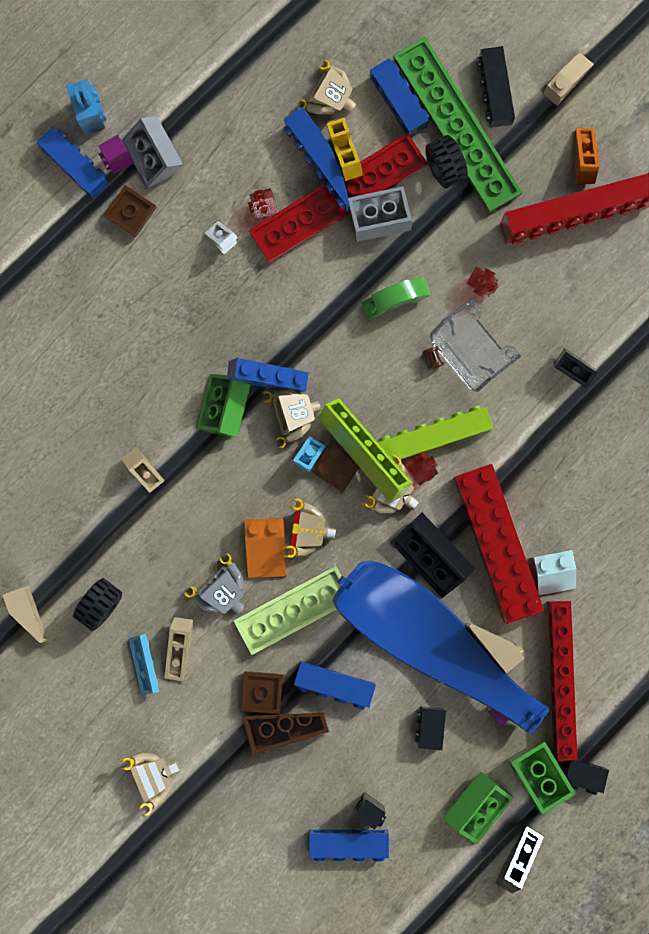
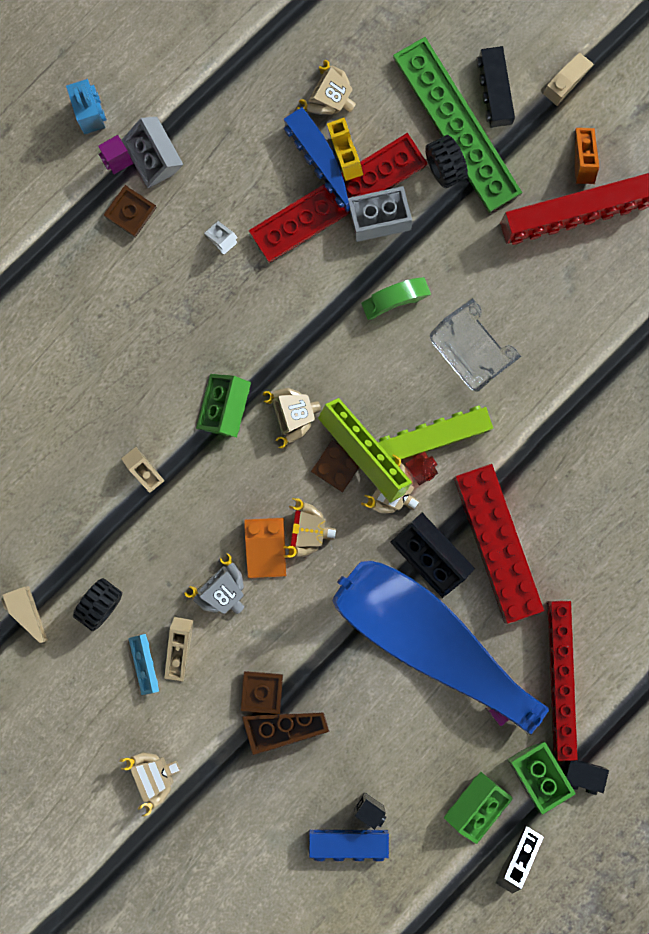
(69, 159): blue brick -> none
(262, 203): clear red brick -> none
(266, 375): blue brick -> none
(289, 611): yellowish green plate -> none
(309, 454): medium azure slope -> none
(334, 684): blue brick -> none
(399, 98): blue brick -> none
(431, 728): black brick -> none
(433, 358): reddish brown bush -> none
(477, 279): clear red brick -> none
(503, 651): tan slope -> none
(554, 572): light aqua slope -> none
(575, 368): black brick -> none

